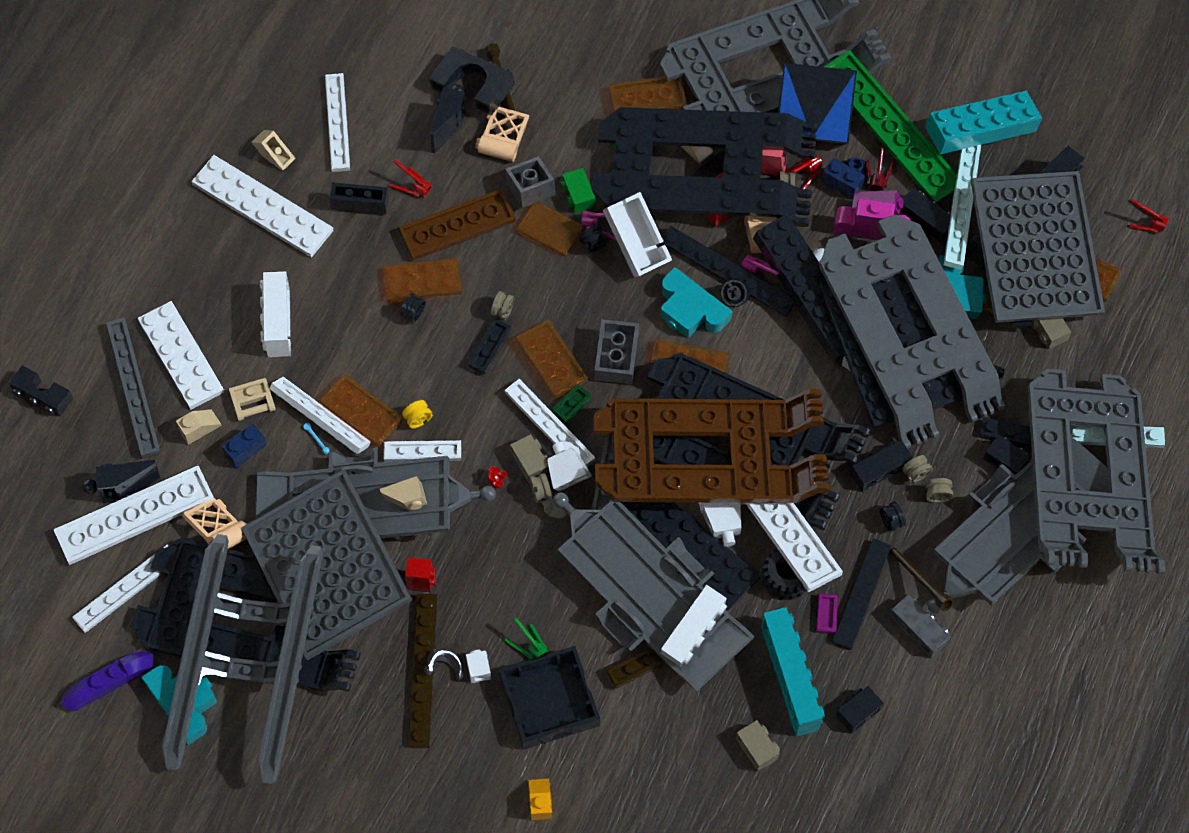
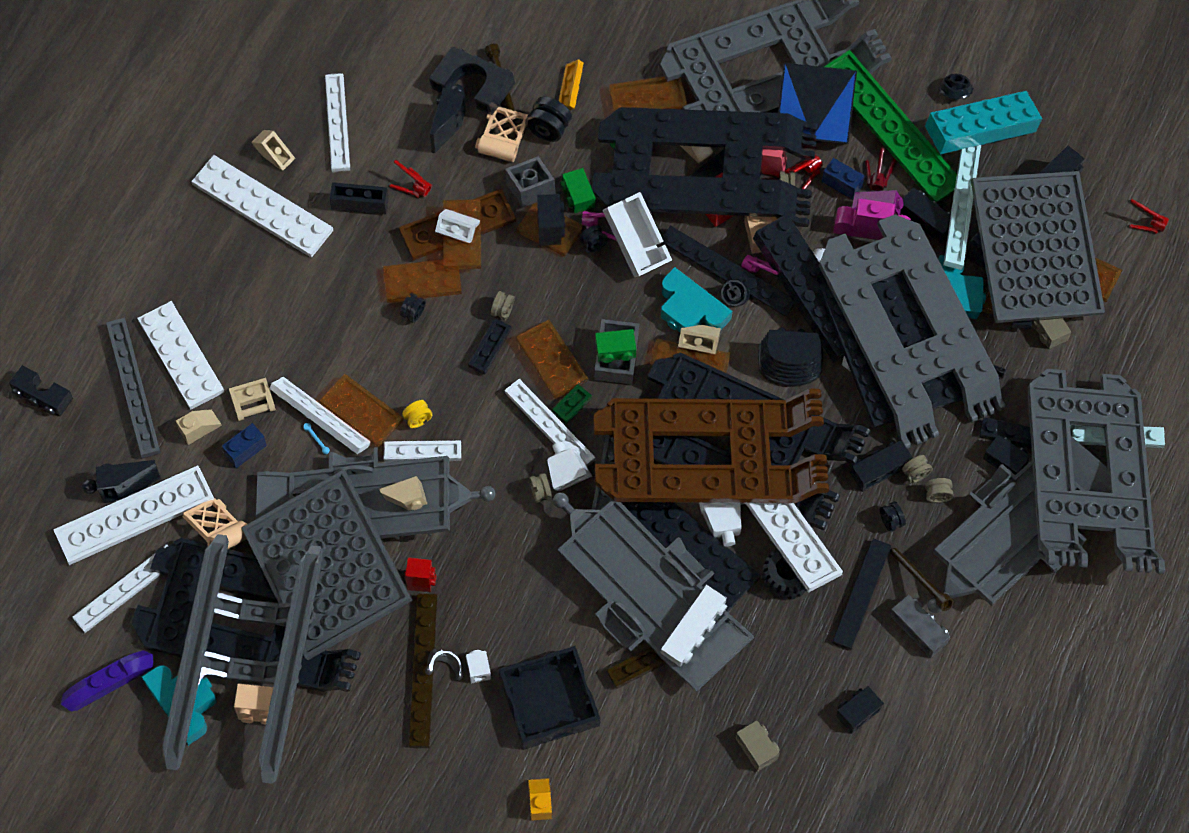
(253, 703): none -> light nougat brick
(275, 314): white piece -> none
(456, 225): none -> white panel
(458, 253): none -> clear orange plate
(495, 476): red plant -> none
(529, 457): dark tan brick -> none
(536, 649): green plant -> none
(548, 119): none -> black wheel
(550, 219): none -> black brick
(570, 84): none -> light orange plate
(615, 345): none -> green brick
(700, 338): none -> tan slope
(790, 357): none -> black piece
(792, 672): teal brick -> none
(826, 613): magenta tile -> none
(856, 162): dark blue plate -> none
(956, 86): none -> black piece

